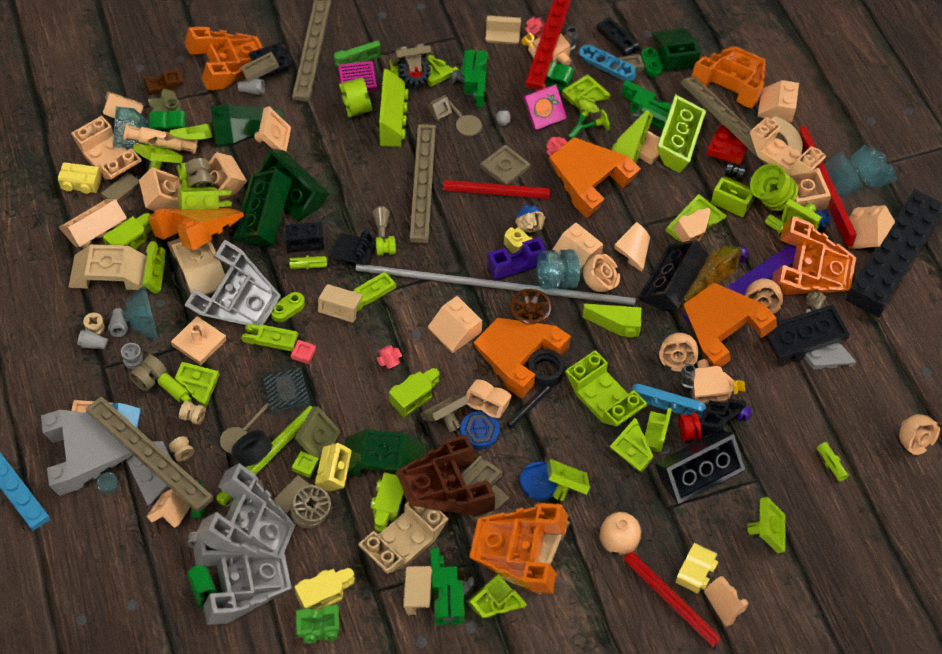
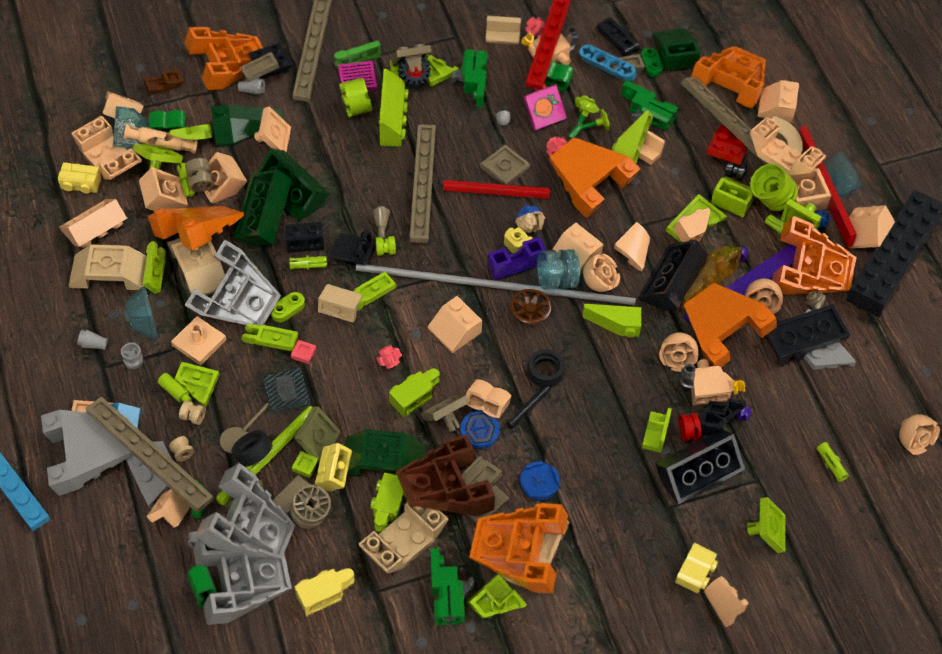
(98, 328): tan wheel -> none
(107, 483): clear light blue tile -> none
(117, 325): light grey cone -> none
(121, 188): dark tan tile -> none
(130, 232): lime hinge -> none
(146, 374): dark tan wheel -> none
(166, 103): olive plate -> none
(202, 198): lime hinge -> none
(318, 624): bright green cylinder -> none
(417, 588): tan panel -> none
(440, 107): dark tan tile -> none
(468, 124): dark tan piece -> none
(510, 344): orange wedge -> none
(566, 478): lime tile -> none
(585, 87): lime wing -> none
(601, 392): lime slope -> none
(620, 533): light nougat cylinder -> none
(633, 447): lime wing -> none
(669, 400): dark azure beam -> none
(672, 599): red axle -> none
(680, 133): lime slope -> none
(873, 167): clear light blue slope -> none

